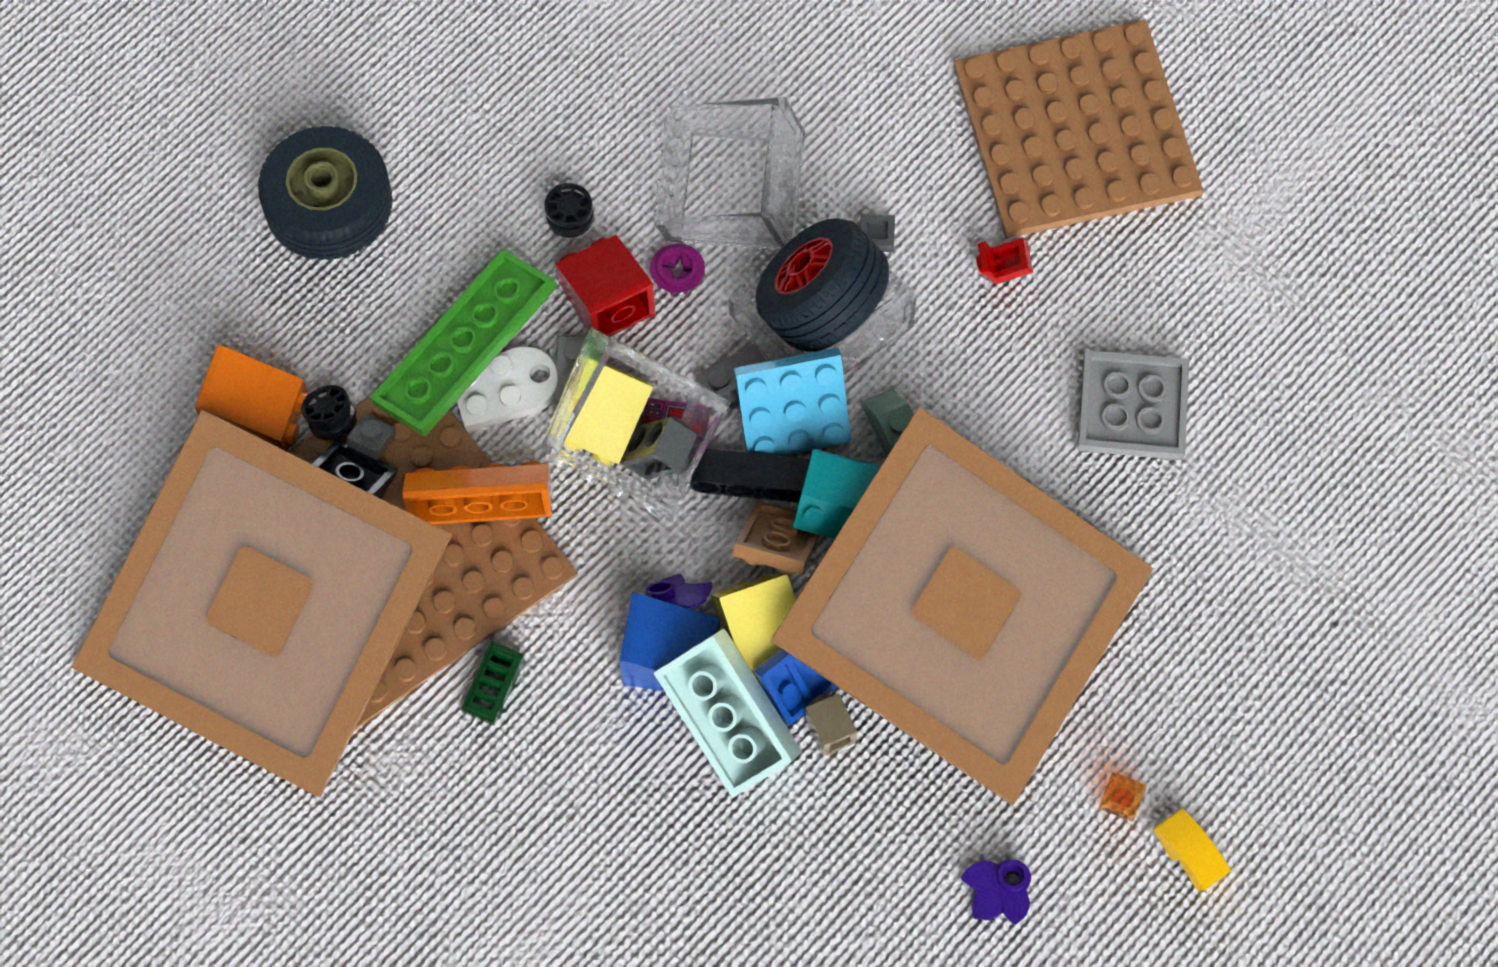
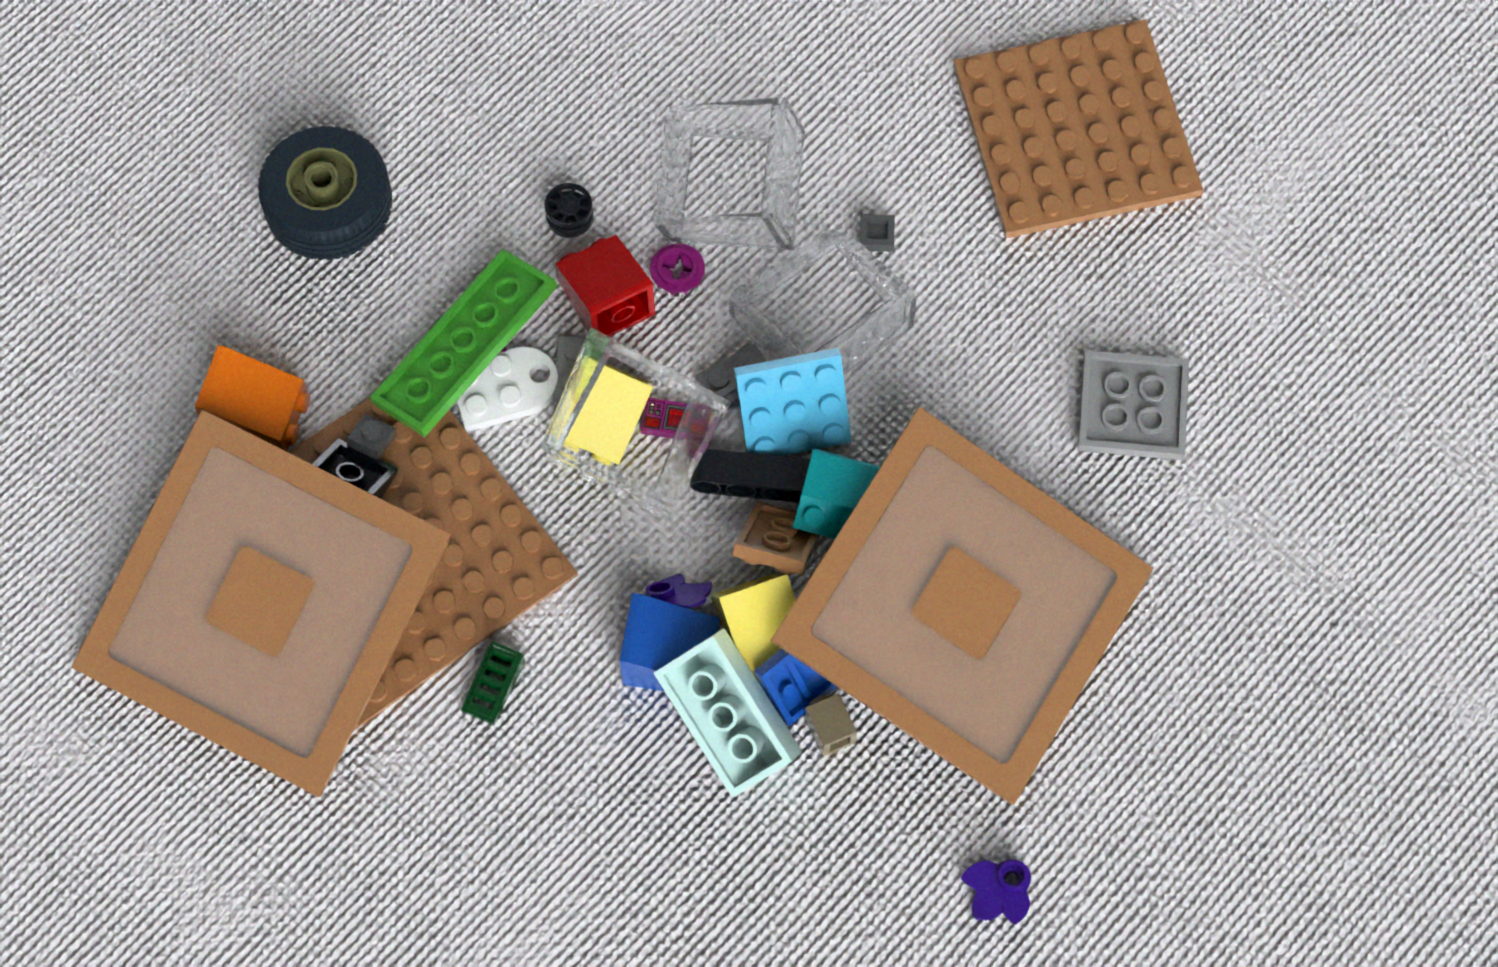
(331, 414): black wheel -> none
(479, 493): orange slope -> none
(659, 448): dark grey brick -> none
(822, 285): black wheel -> none
(888, 417): sand green slope -> none
(1004, 261): red bracket -> none
(1122, 796): clear orange plate -> none
(1193, 848): yellow slope -> none

